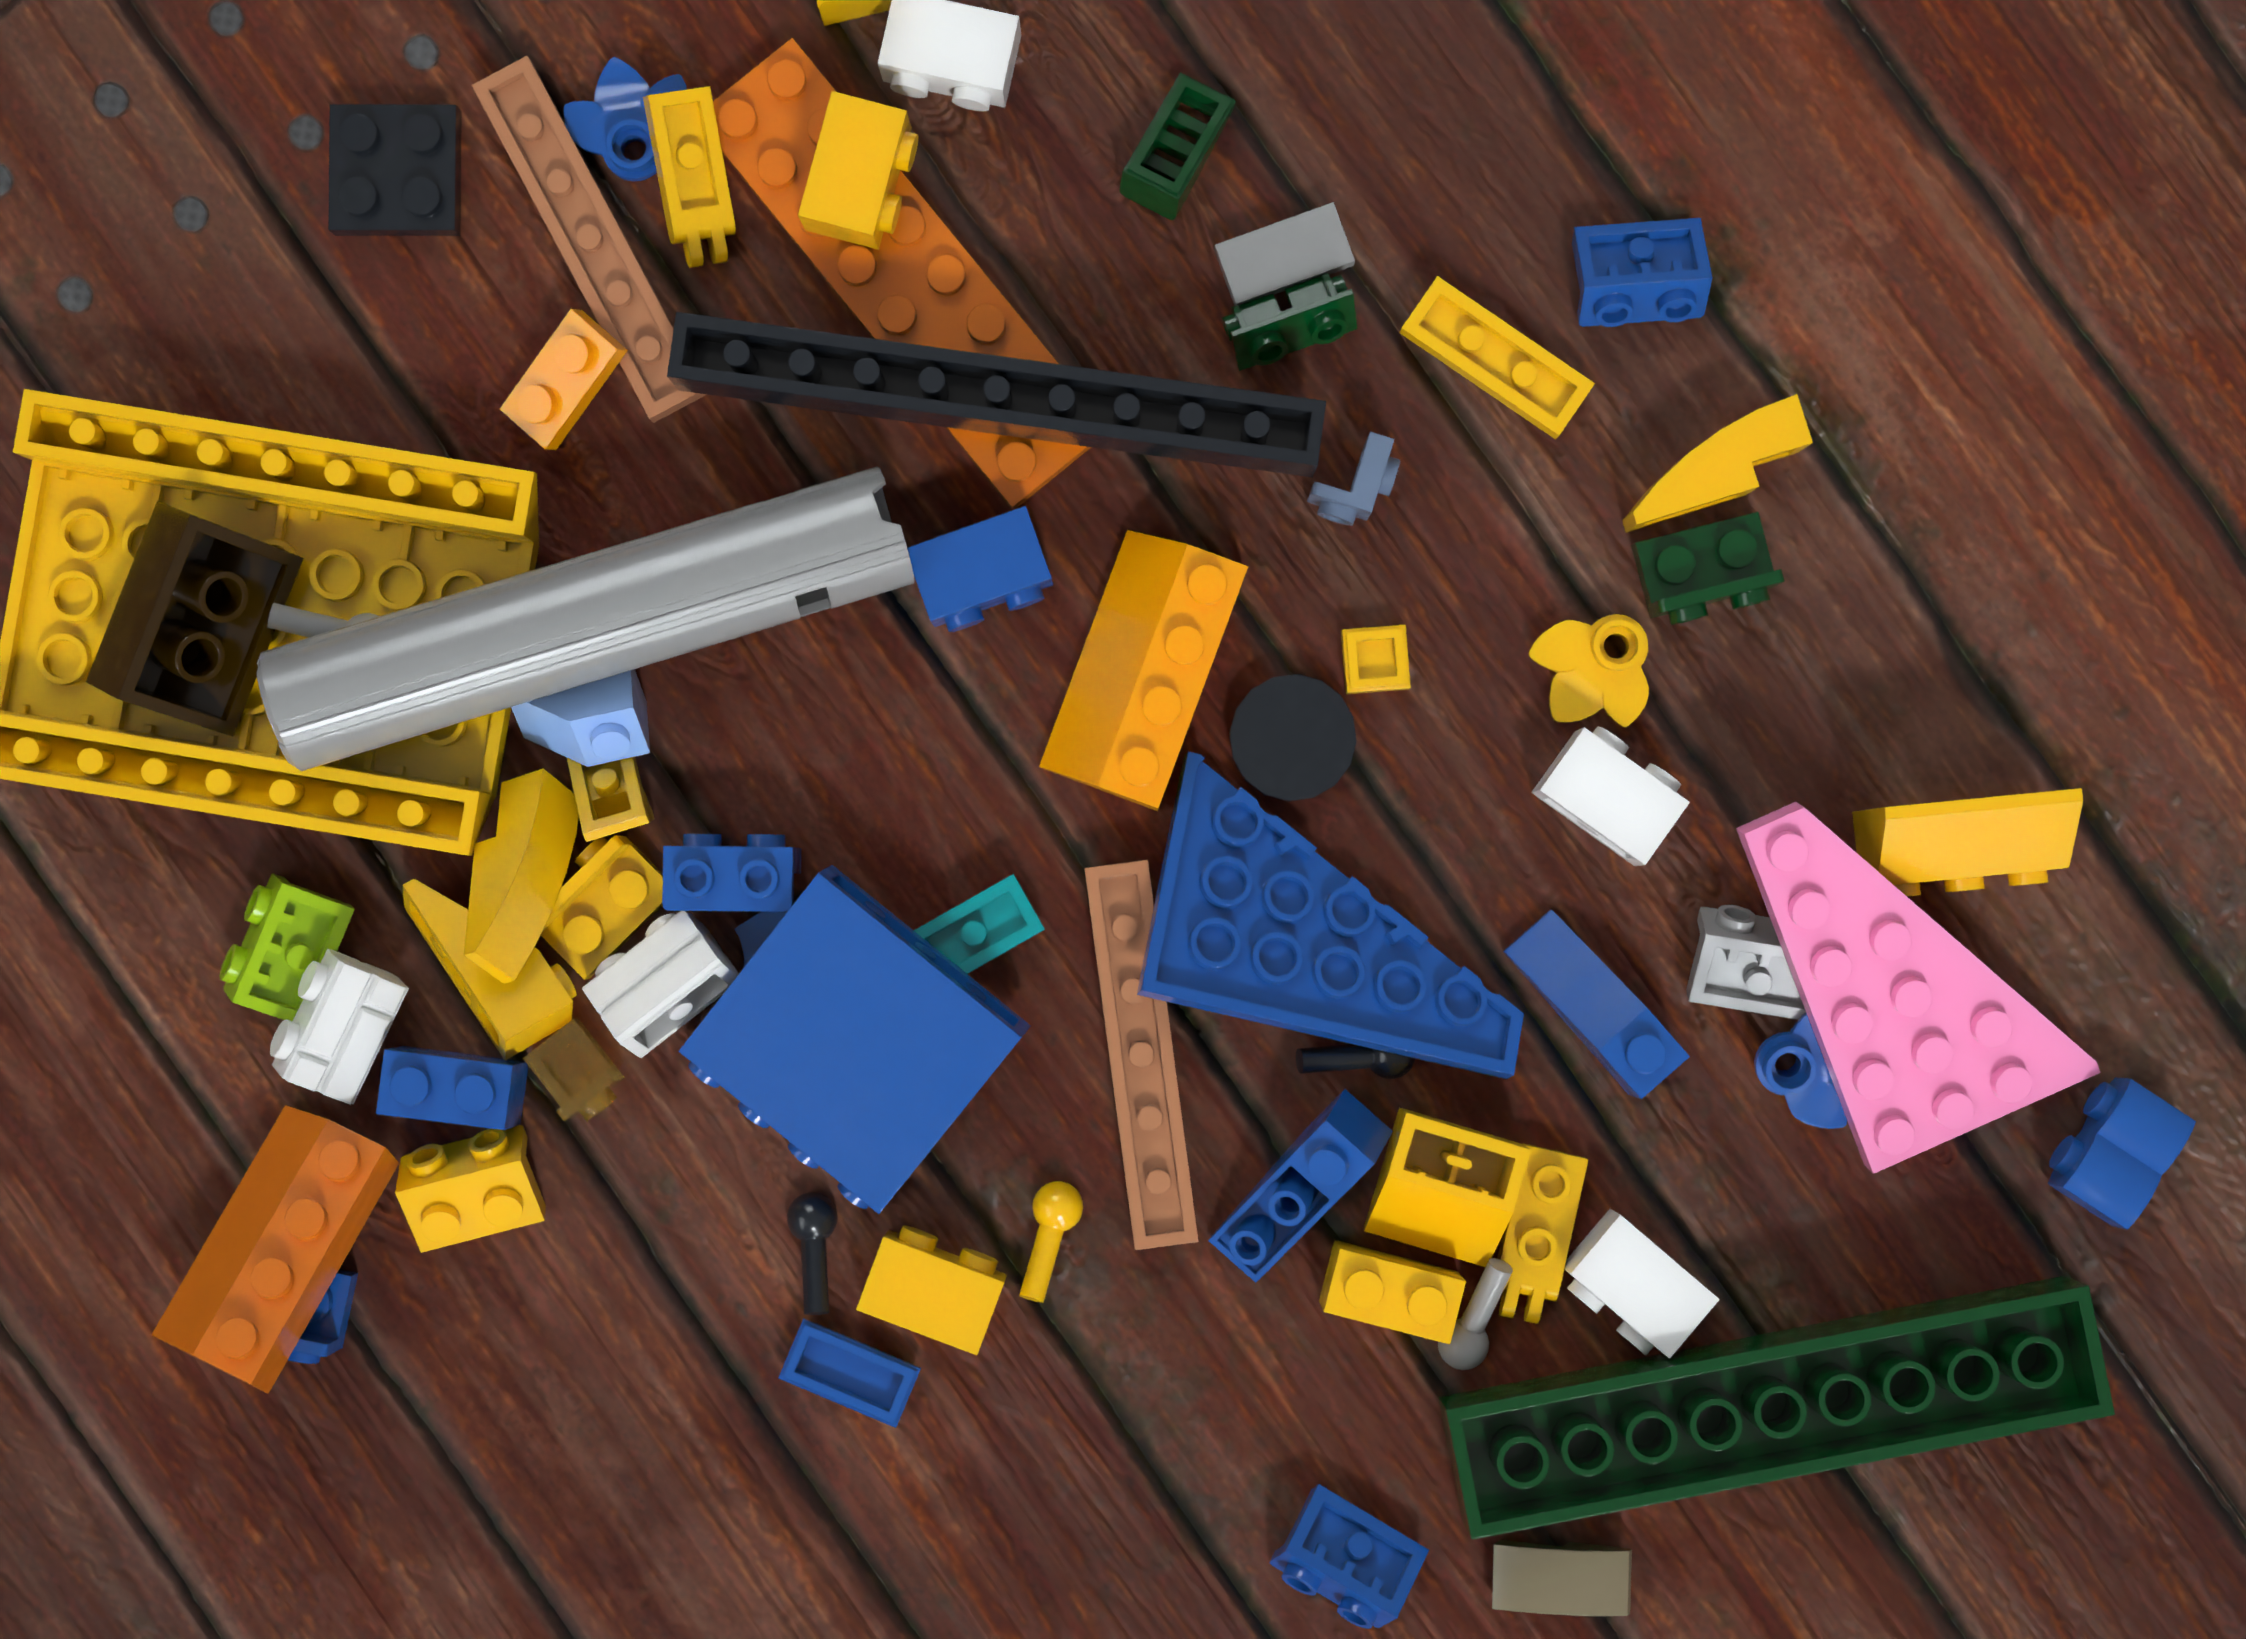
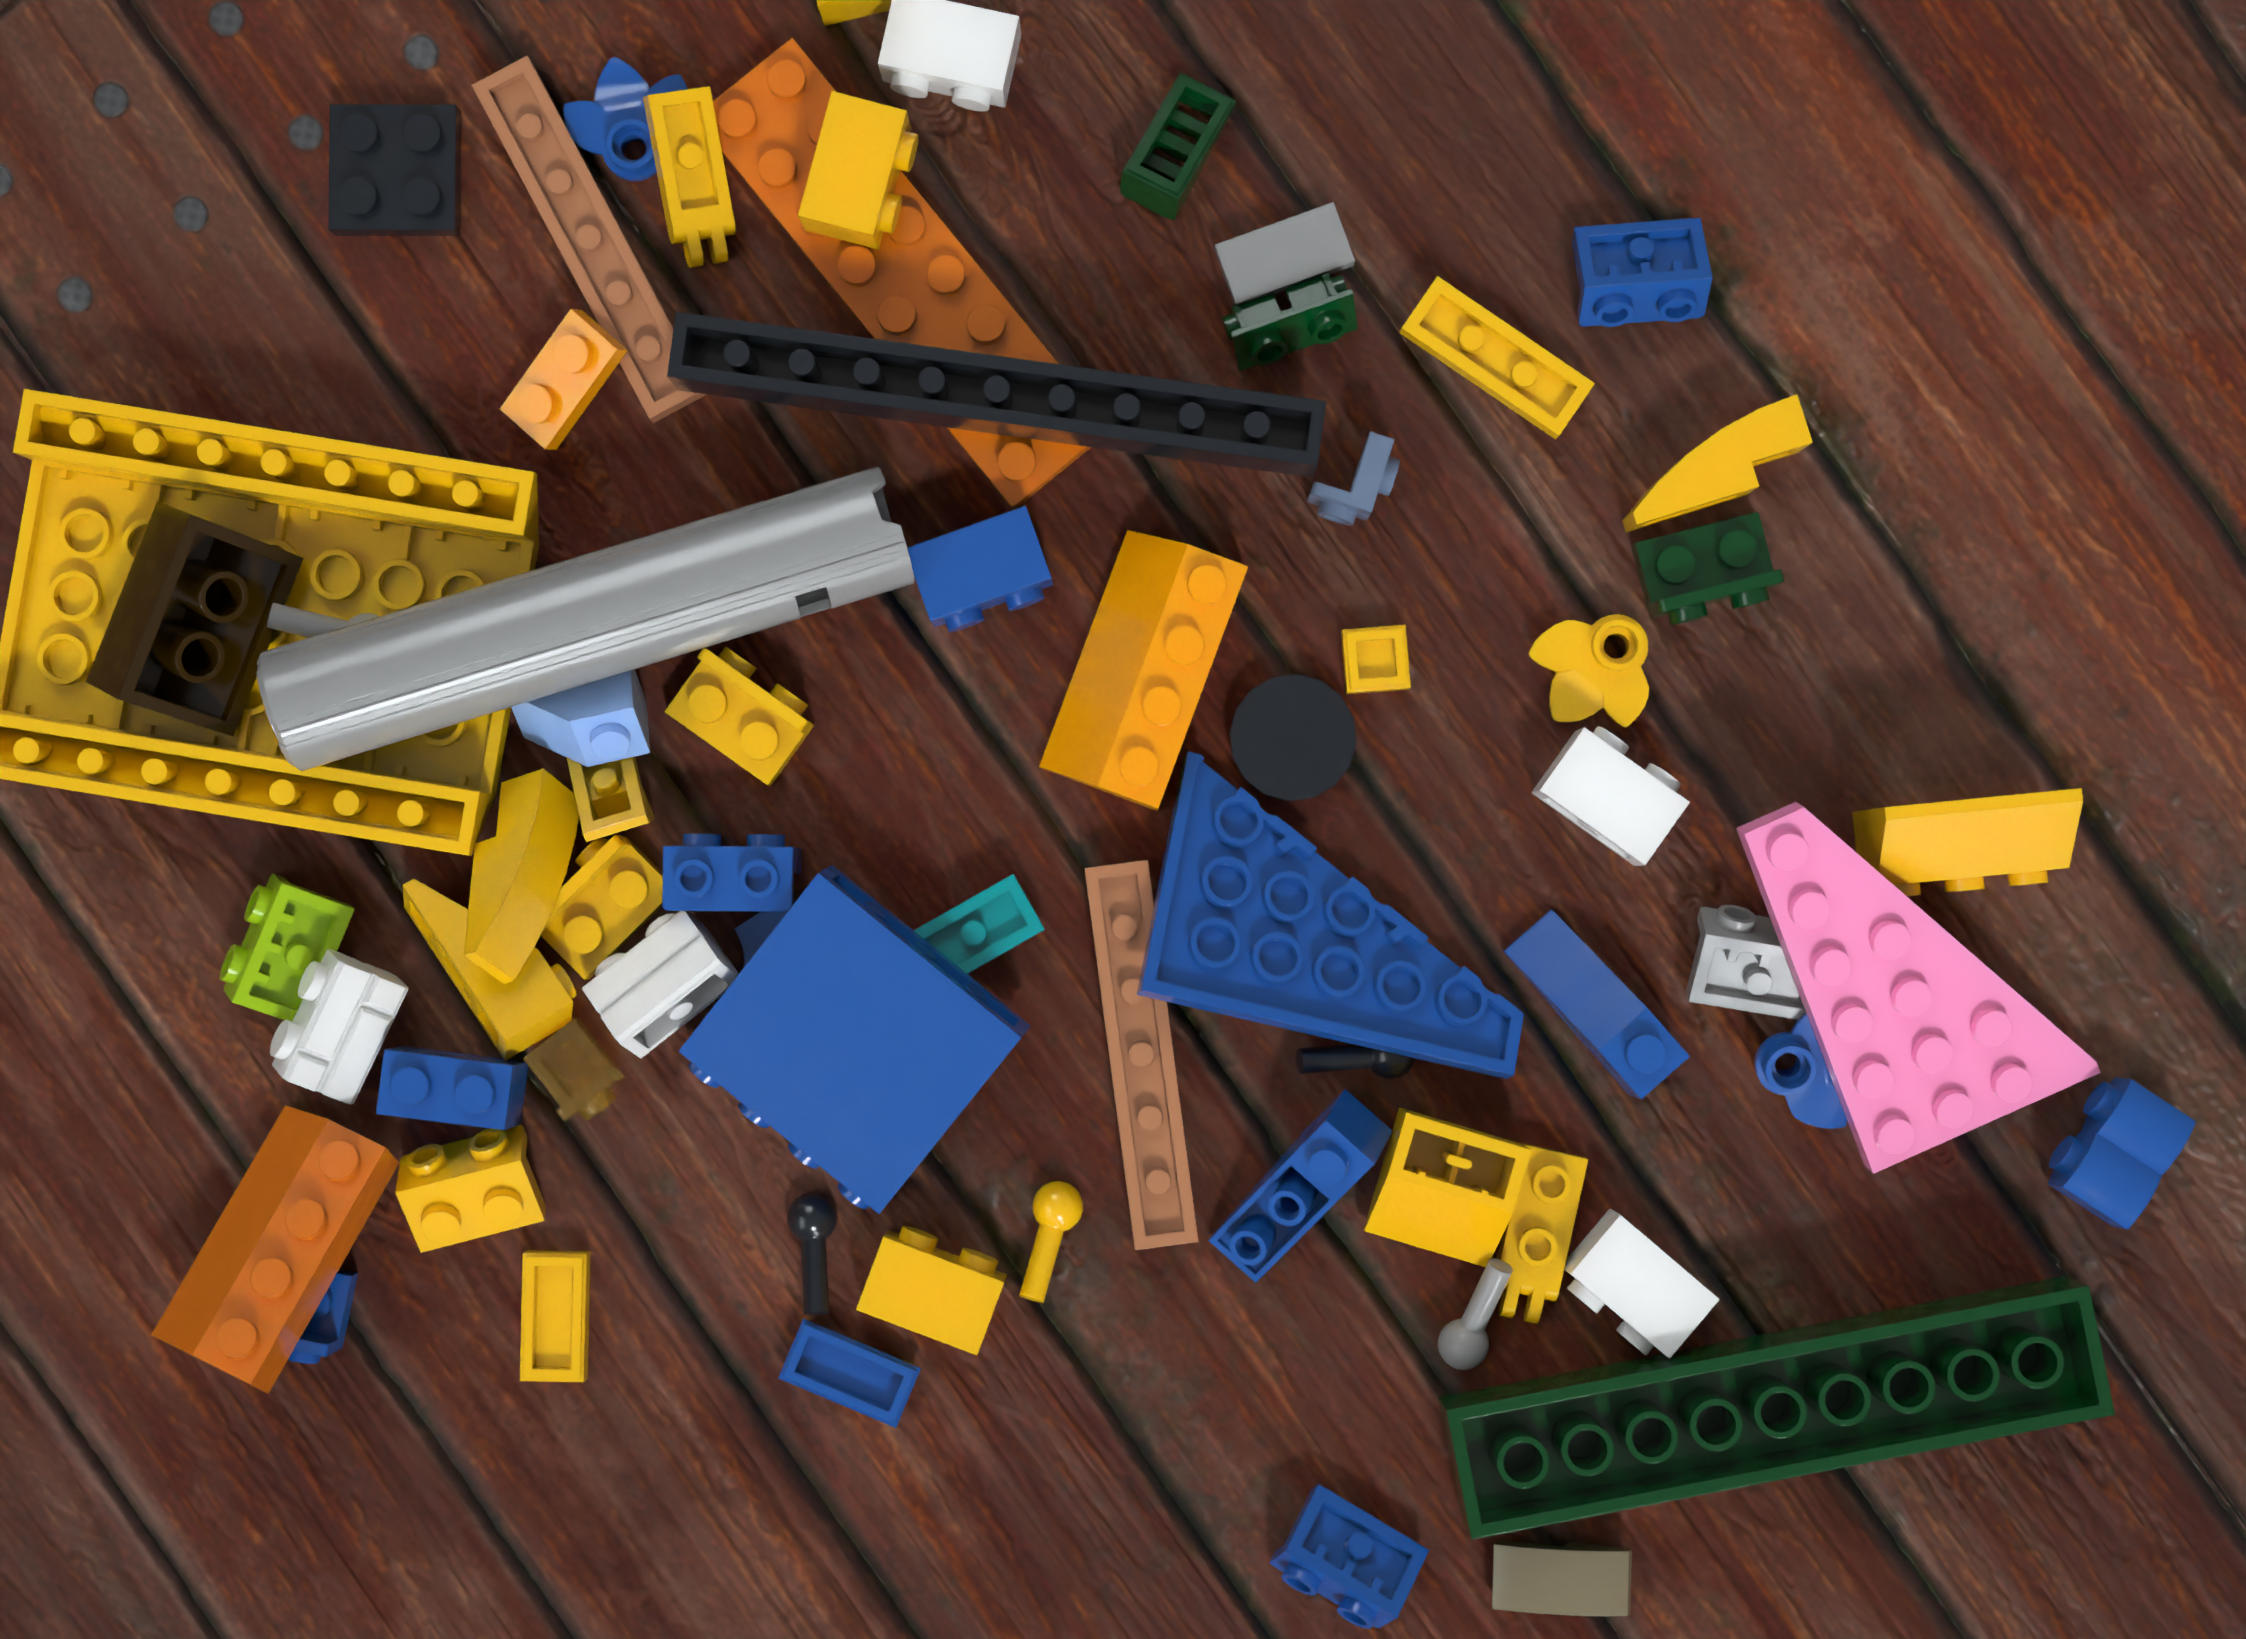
(555, 1316): none -> yellow tile
(739, 715): none -> yellow bracket
(1392, 1292): yellow brick -> none

